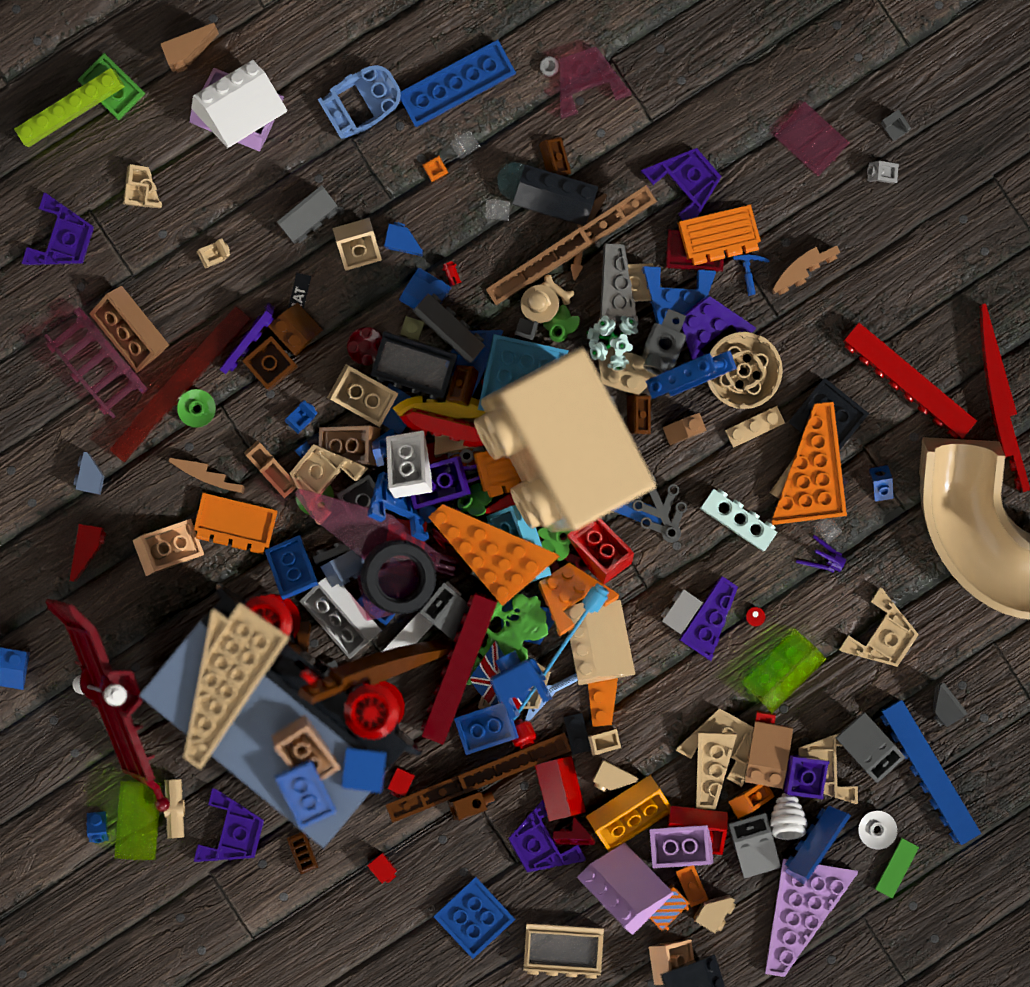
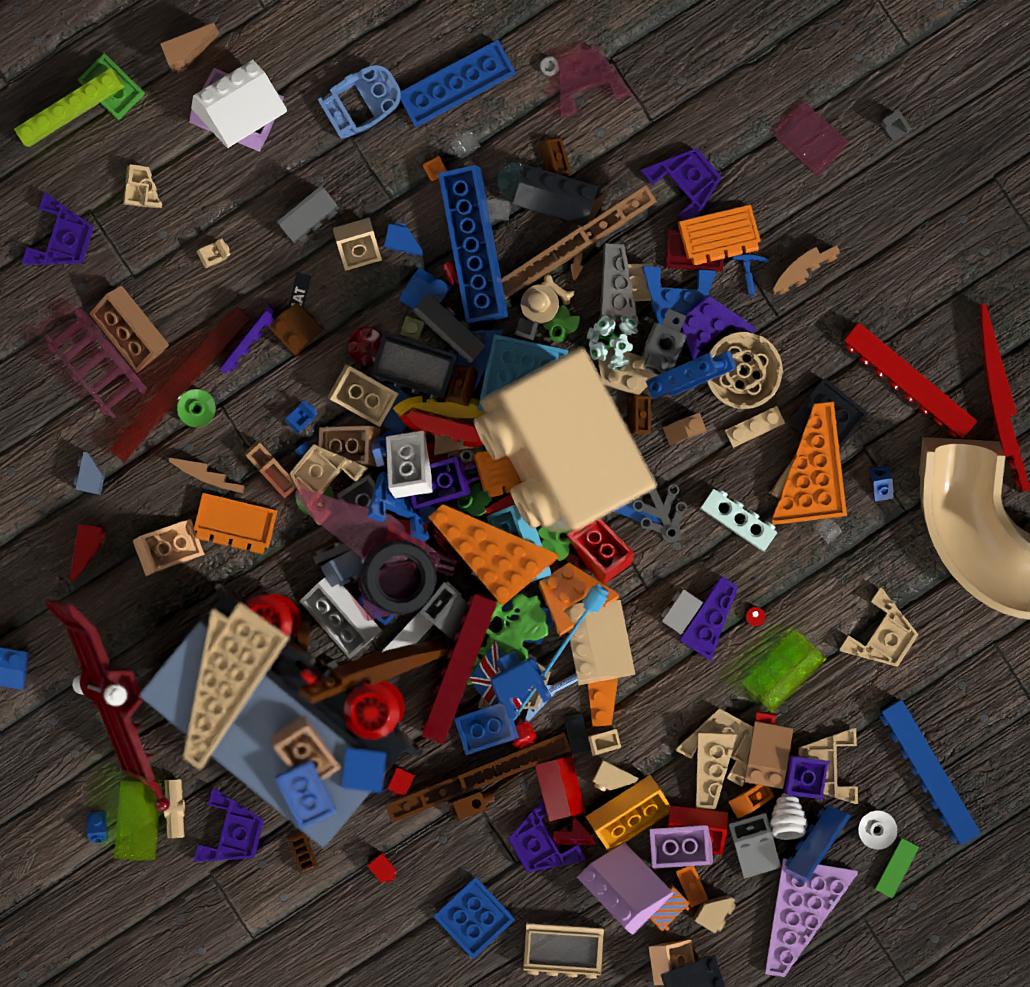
(270, 363): reddish brown brick -> none
(291, 567): blue plate -> none
(473, 245): none -> blue brick
(834, 560): dark purple plant -> none
(870, 747): dark grey slope -> none
(882, 172): light grey bracket -> none
(946, 706): dark grey slope -> none

